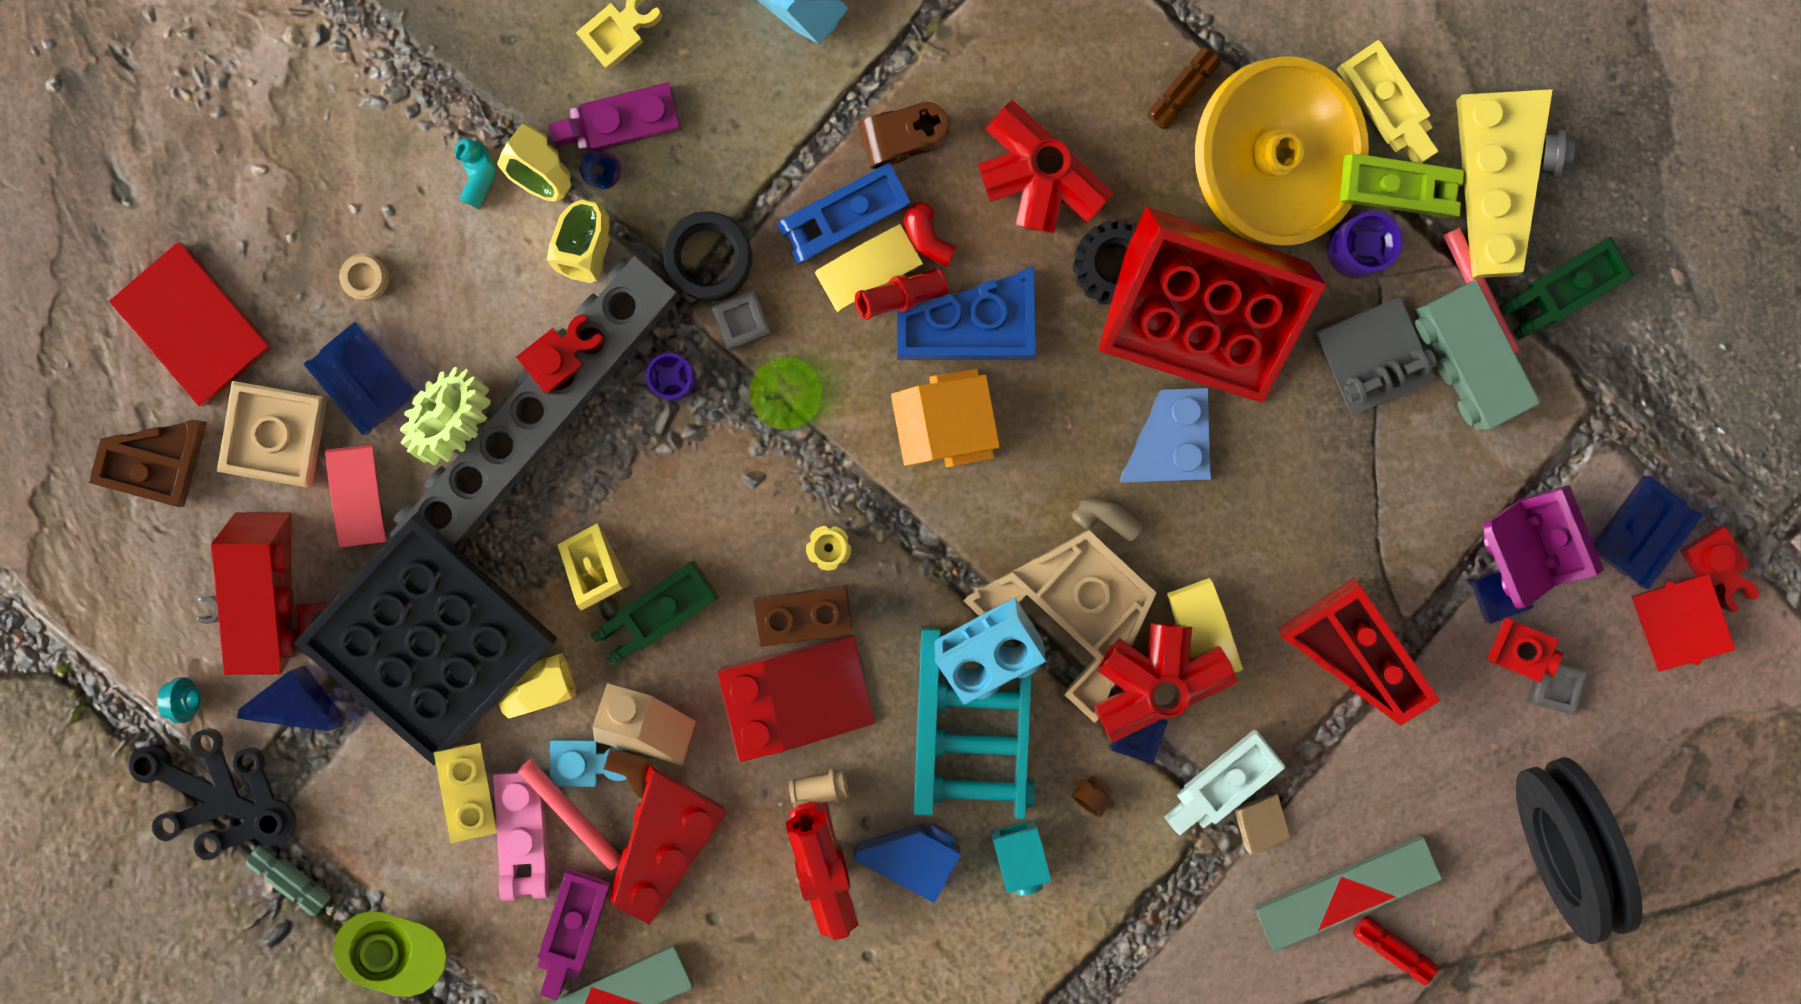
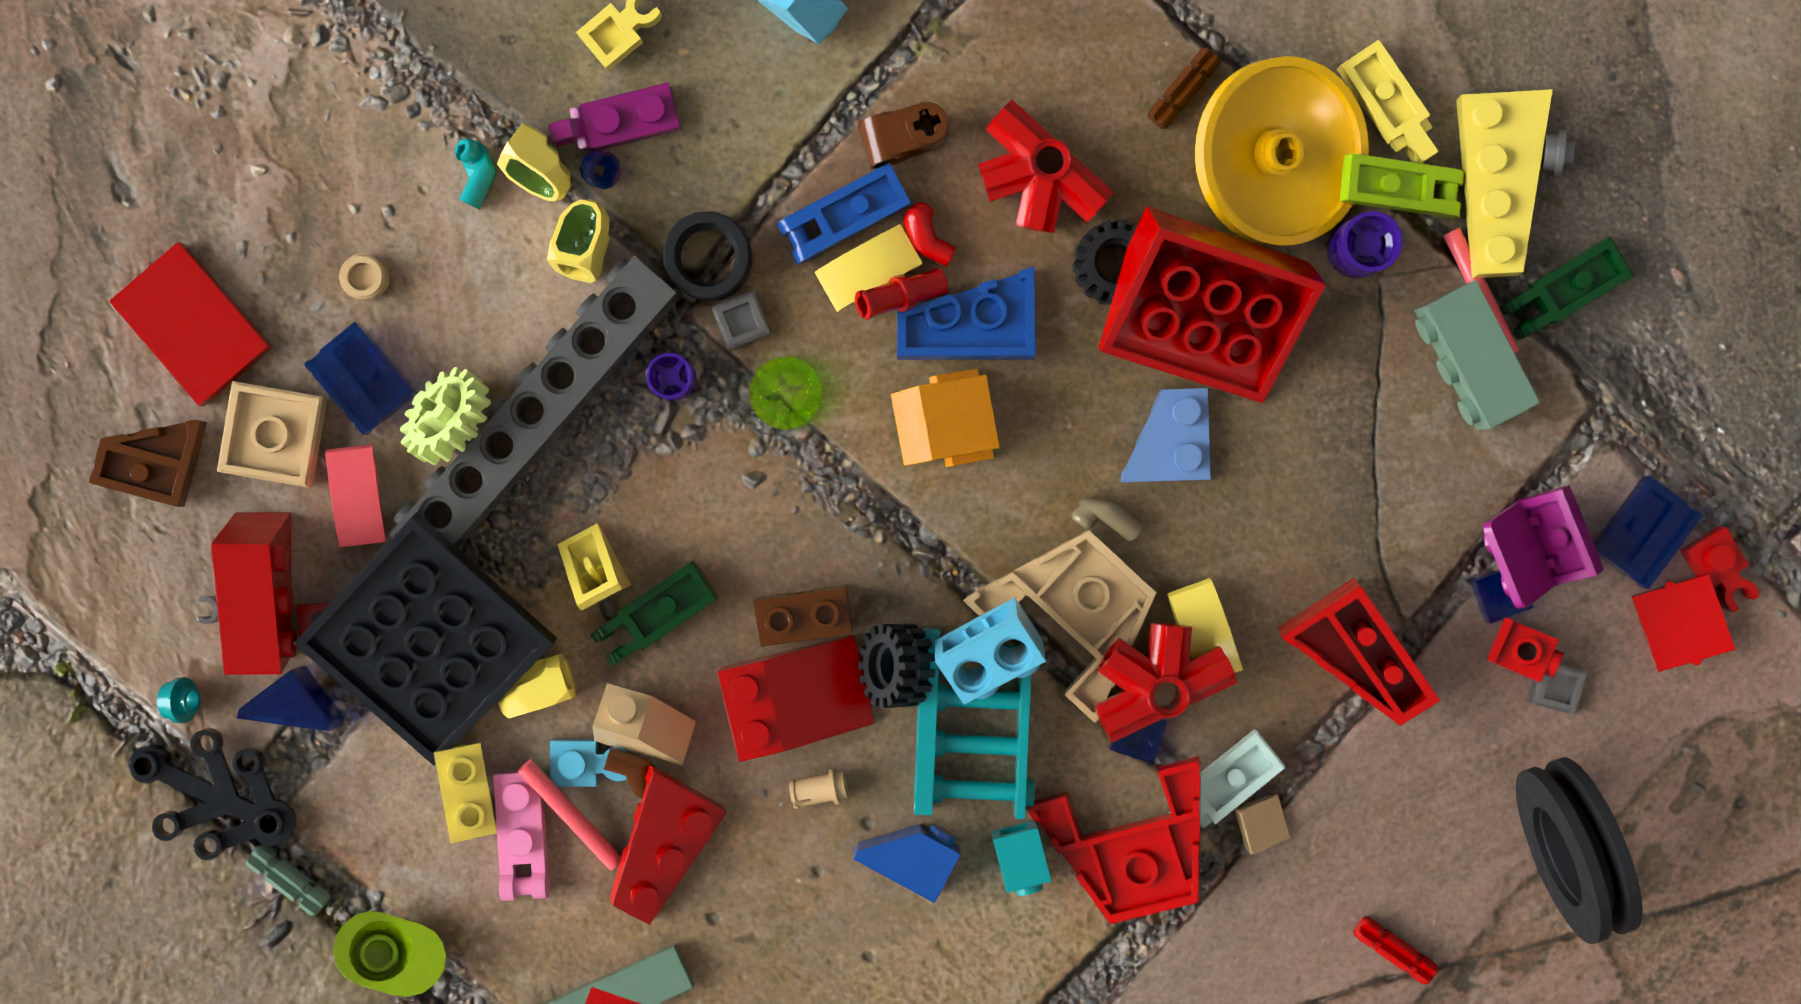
(554, 357): red plate -> none
(571, 928): magenta hinge -> none
(817, 553): light yellow plate -> none
(822, 869): red piece -> none
(896, 665): none -> black tyre
(1093, 795): reddish brown plate -> none
(1138, 864): none -> red wing
(1347, 893): sand green tile -> none
(1376, 356): dark grey hinge -> none

